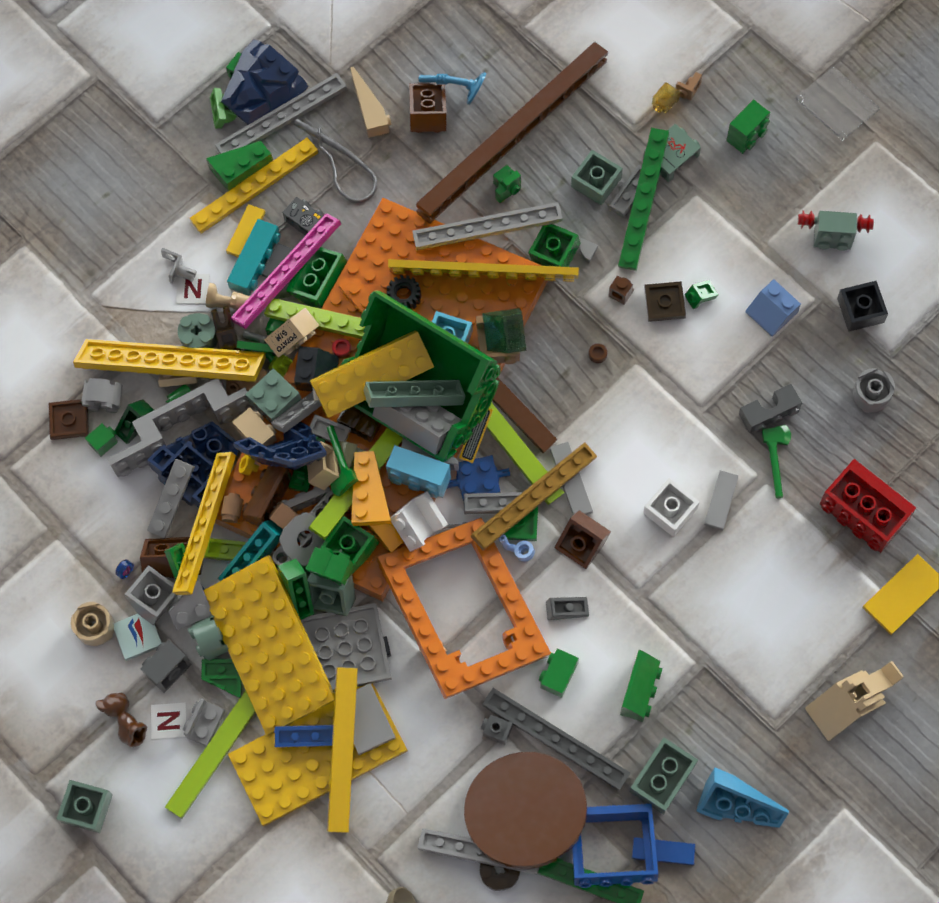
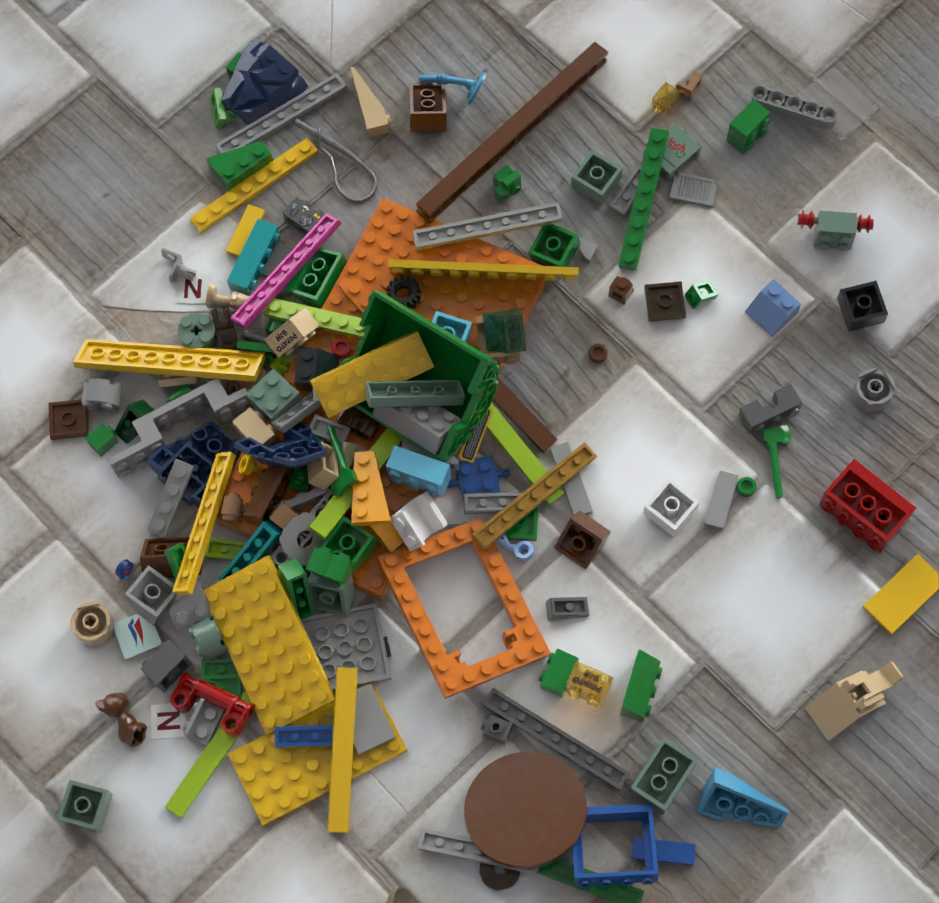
(237, 710): none -> red piece
(588, 684): none -> clear yellow brick
(693, 190): none -> light grey window
(746, 487): none -> green tile
(800, 113): none -> light grey beam

